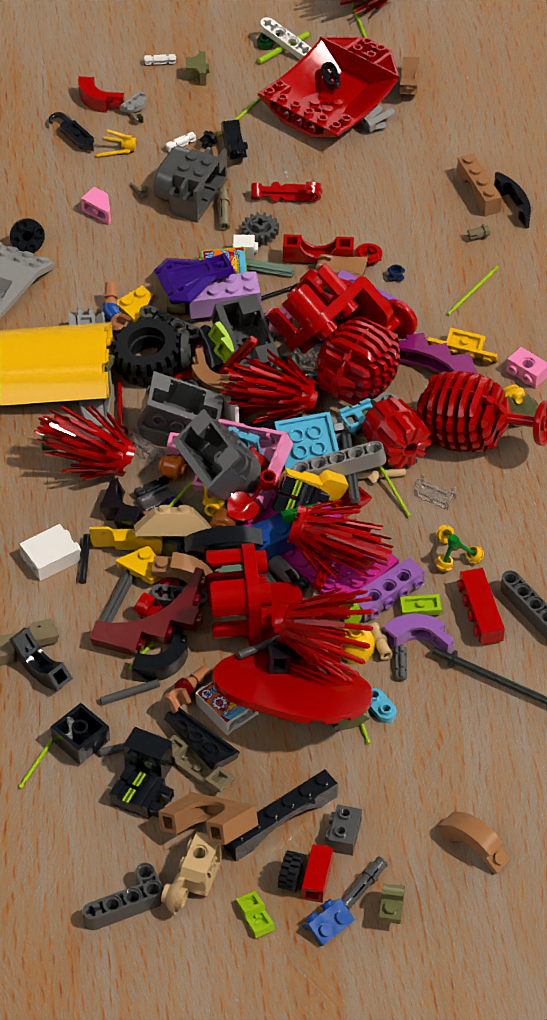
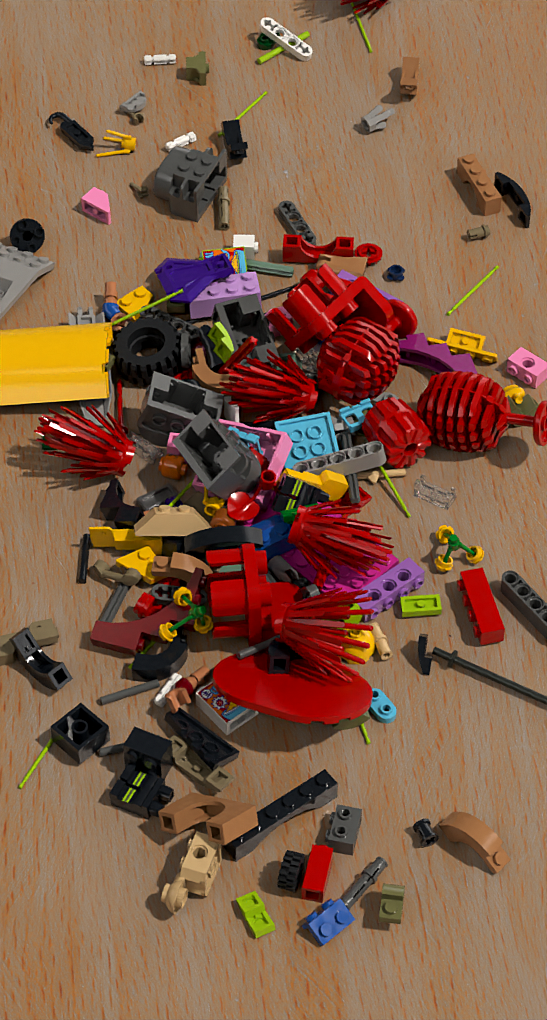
(50, 552): white brick -> none
(92, 912): dark grey beam -> none
(96, 98): red arch -> none
(130, 578): none -> dark tan bar
(147, 307): none -> lime piece
(151, 486): black axle -> none
(160, 699): none -> white axle
(202, 622): none -> yellow plant
(208, 139): black plate -> none
(261, 226): dark grey gear -> none
(287, 192): red piece -> none
(293, 226): none -> dark grey beam
(309, 591): none -> dark grey beam
(332, 75): black beam -> none
(366, 78): red wedge -> none
(401, 662): dark grey axle -> none
(418, 626): medium lavender arch -> none
(425, 660): none -> black slope
(425, 832): none -> black bush

